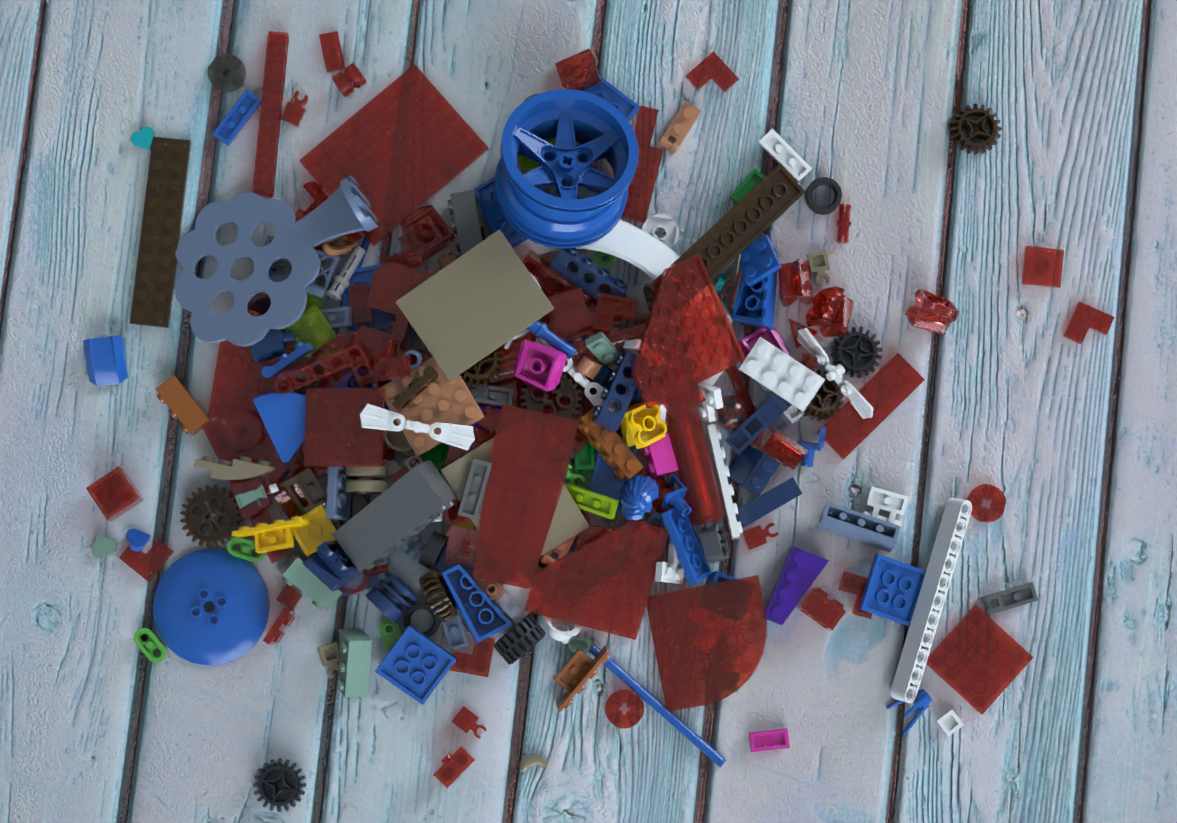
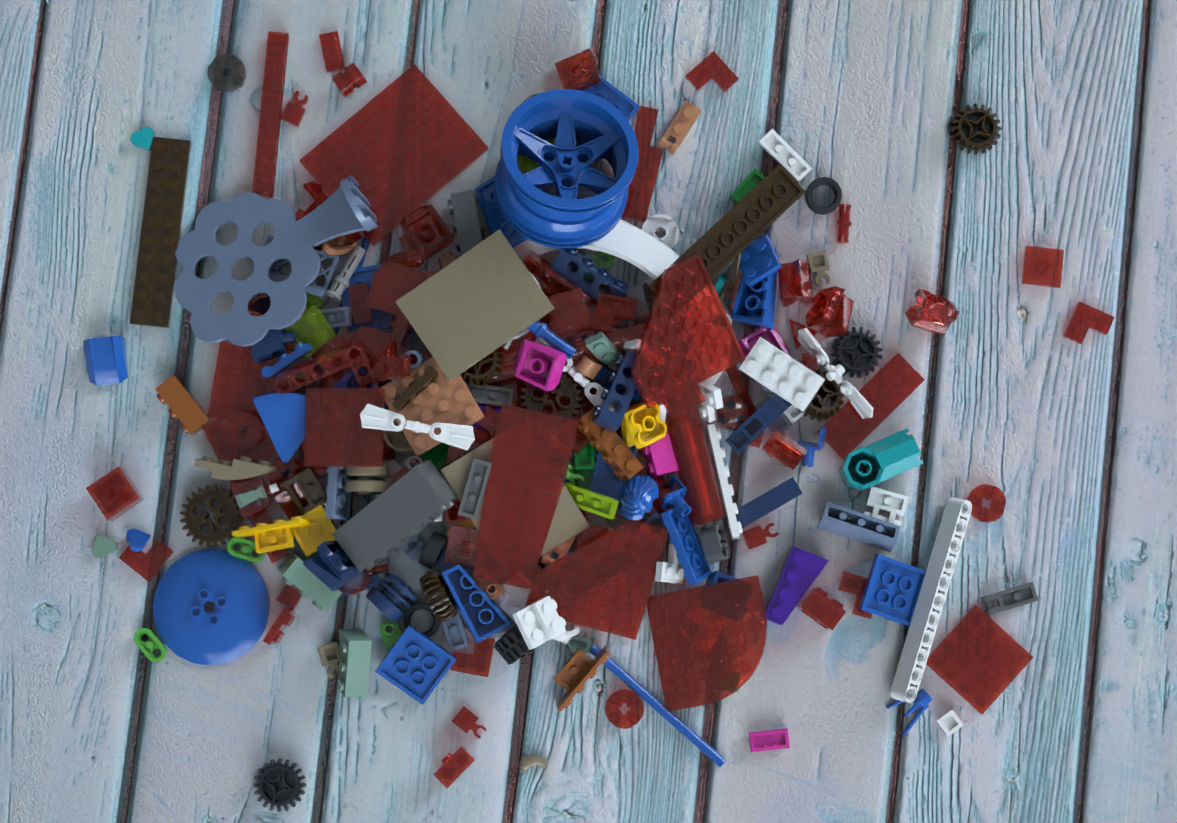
(237, 118): blue plate -> none
(539, 622): none -> white plate
(753, 470): dark blue slope -> none
(880, 461): none -> teal brick

